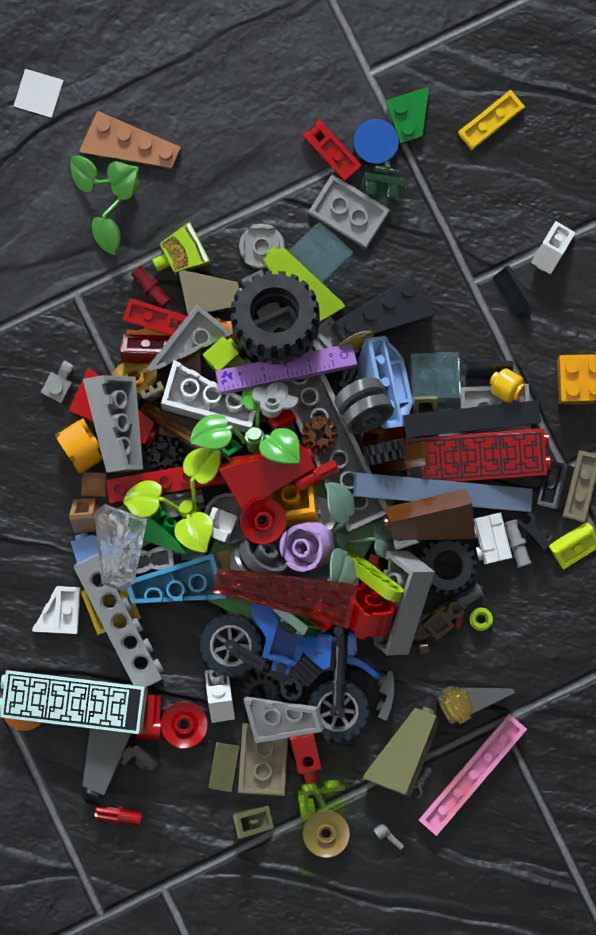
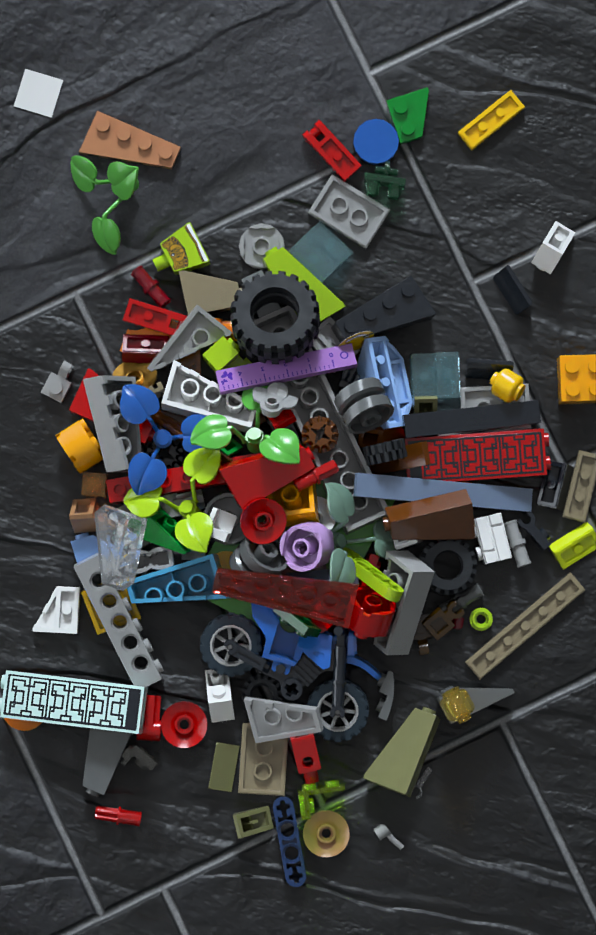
(144, 471): none -> blue plant
(293, 840): none -> dark blue beam
(472, 774): bright pink plate -> none
(525, 626): none -> dark tan tile

